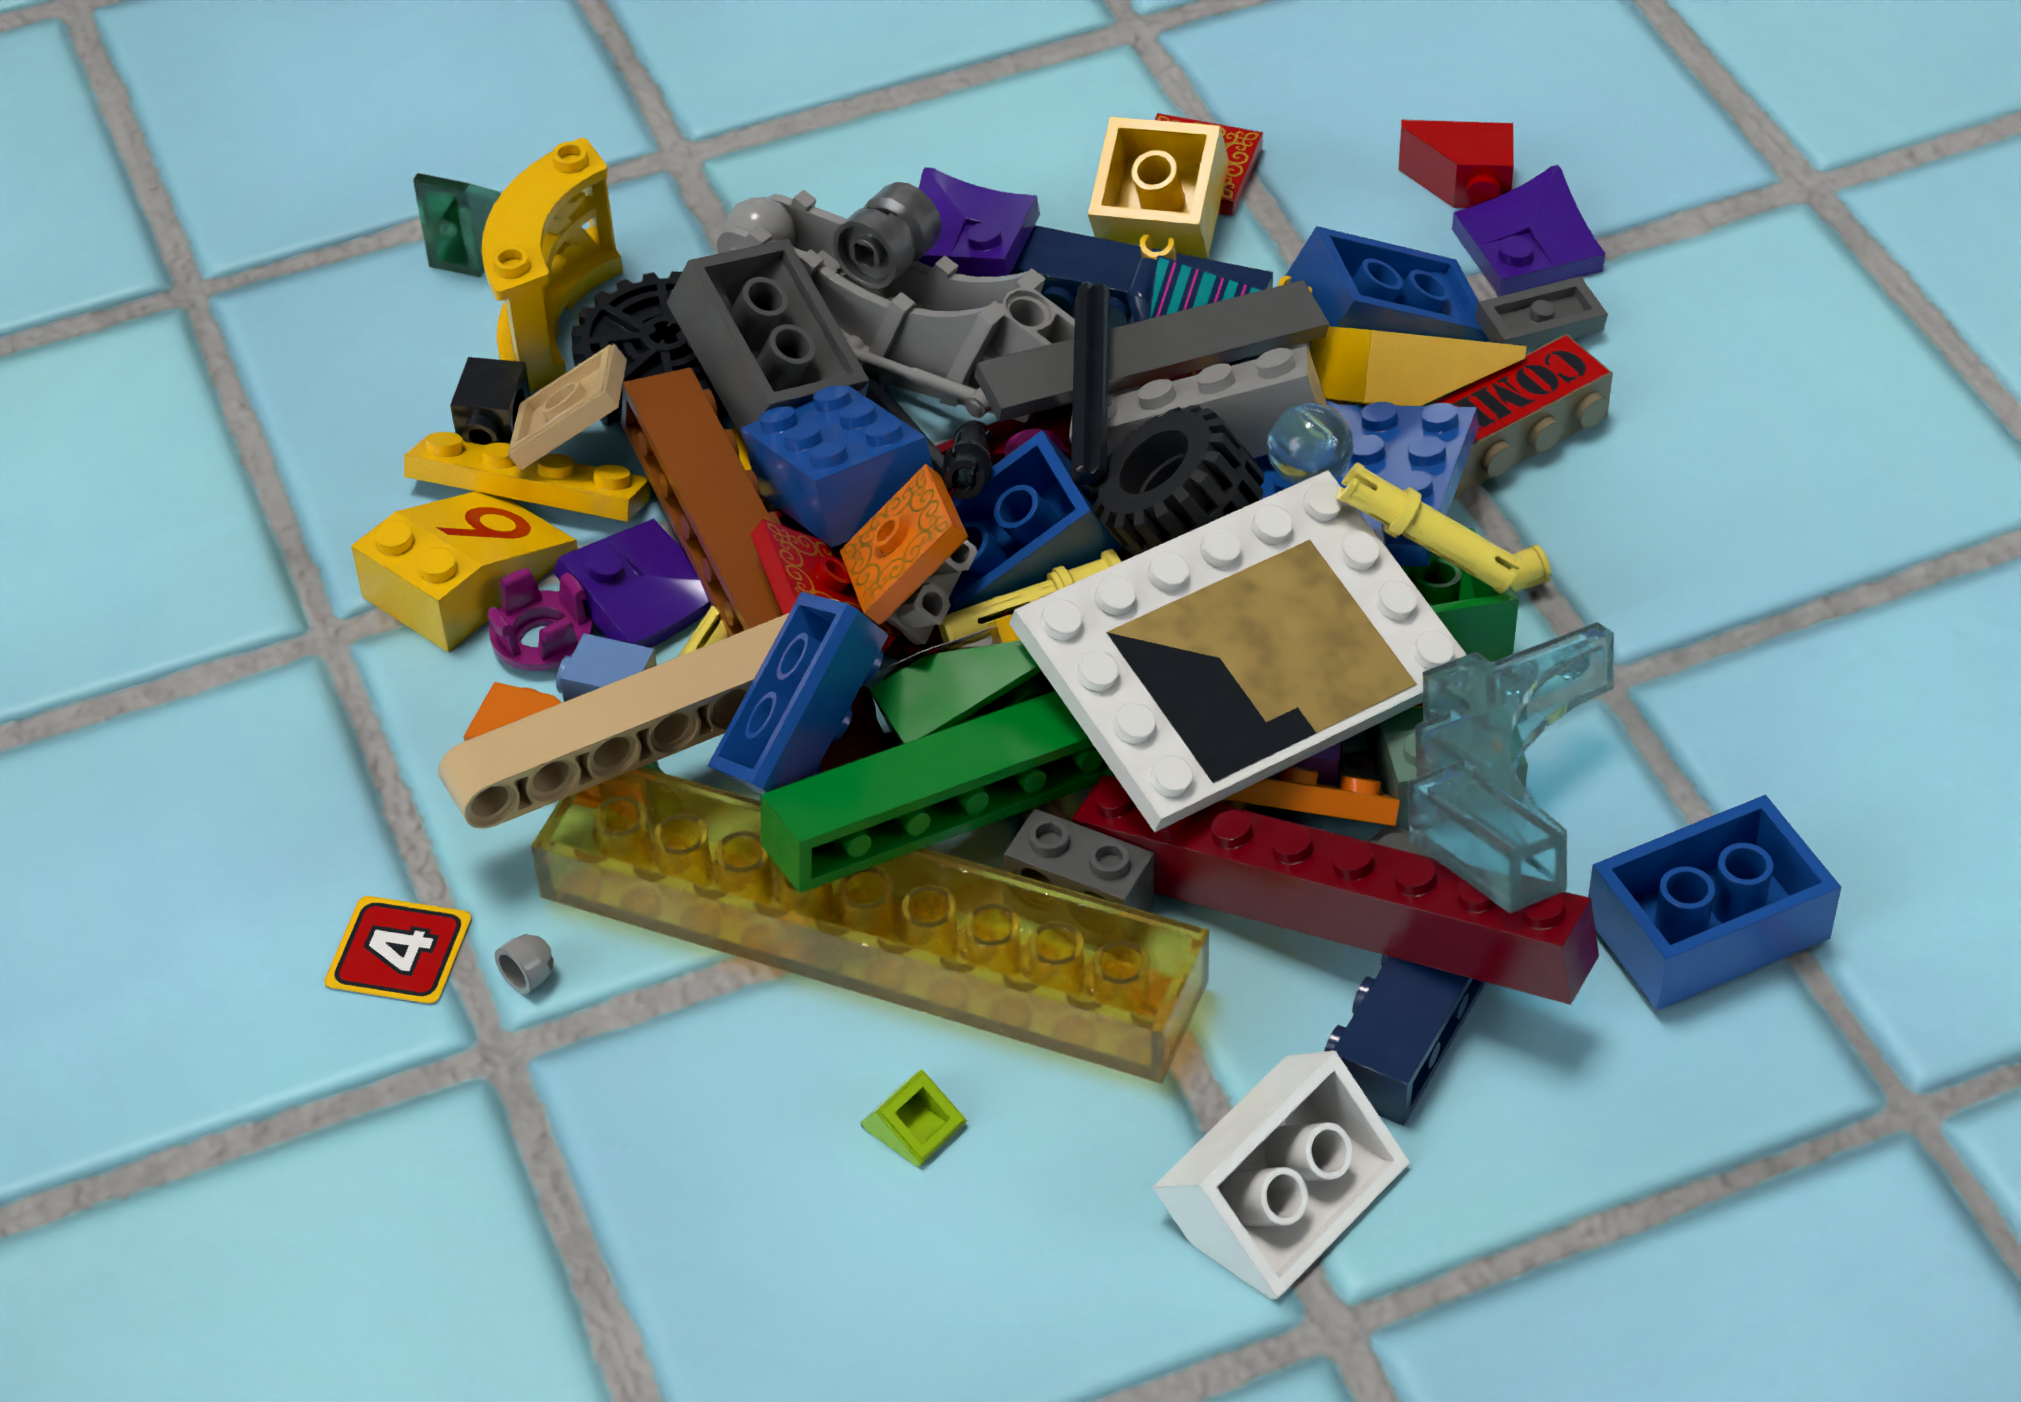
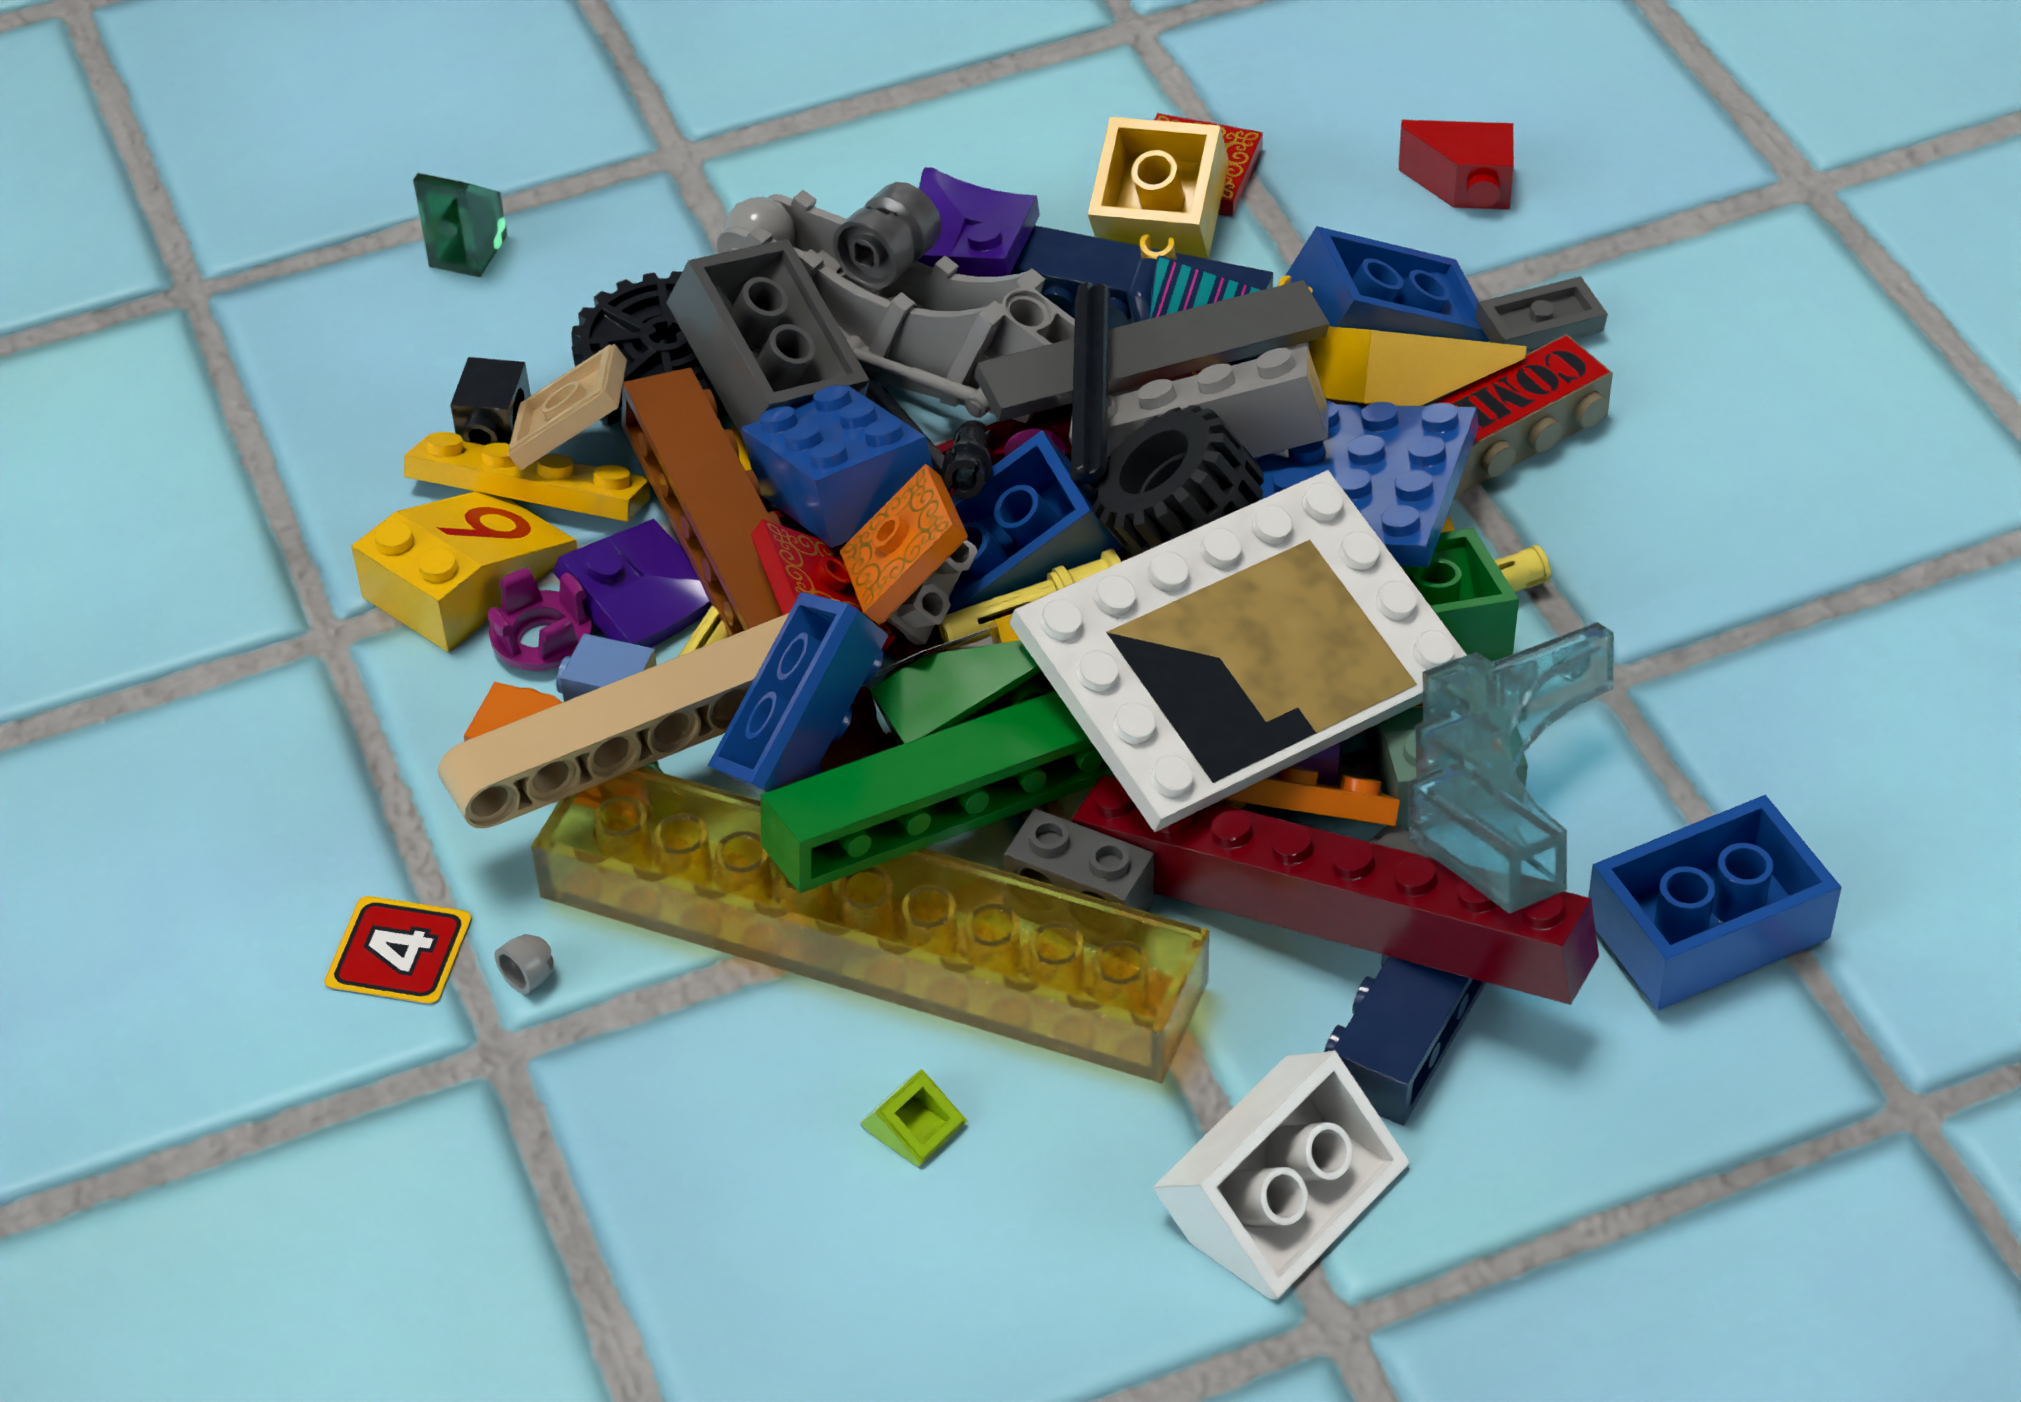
(553, 269): yellow fence -> none
(1309, 442): clear light blue piece -> none
(1408, 516): light yellow pin -> none
(1529, 236): dark purple plate -> none

